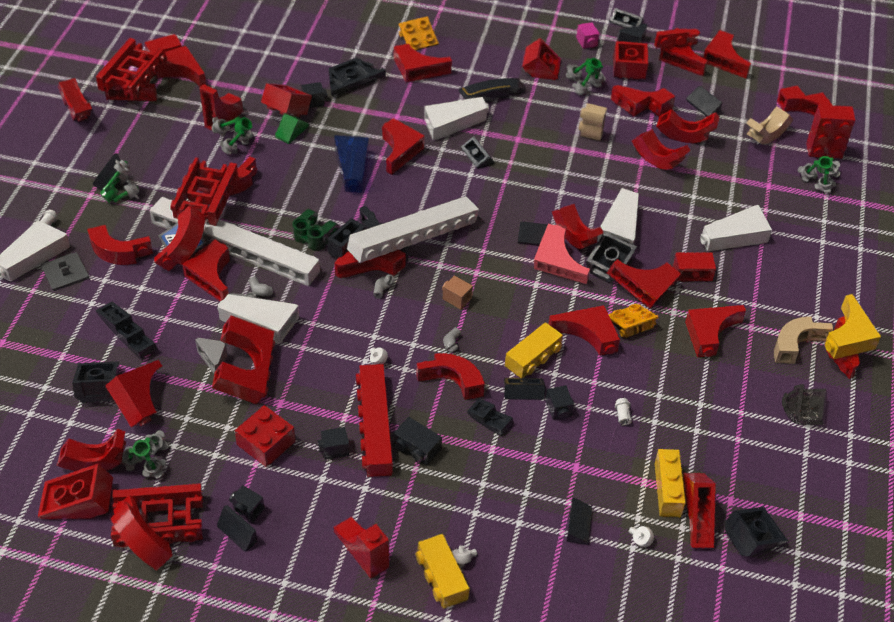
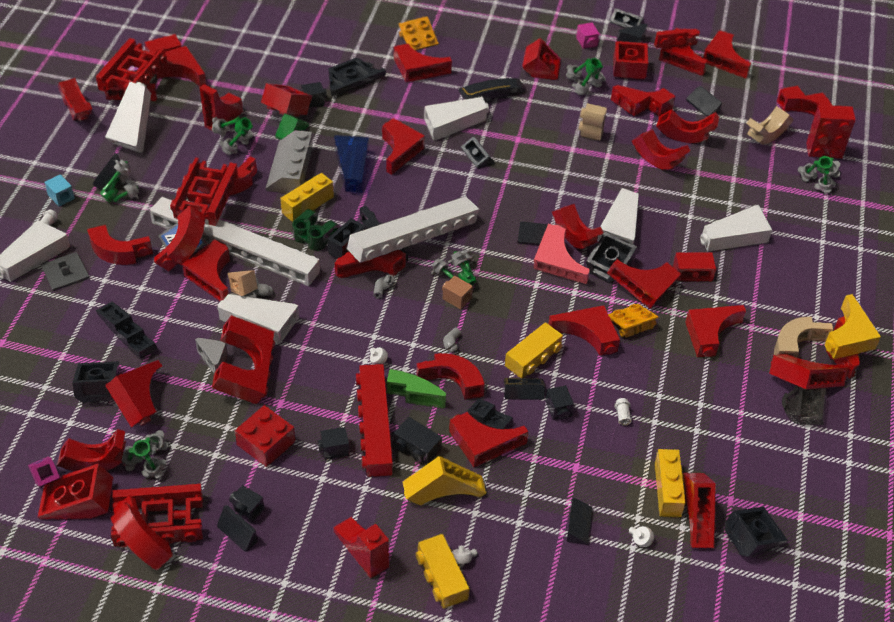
(43, 471): none -> dark pink brick
(59, 190): none -> medium azure brick
(131, 118): none -> white slope
(242, 282): none -> light nougat slope
(290, 162): none -> light grey slope
(307, 196): none -> yellow brick
(415, 389): none -> bright green slope
(442, 479): none -> yellow arch
(460, 258): none -> plant
(484, 442): none -> red arch
(807, 373): none -> red arch

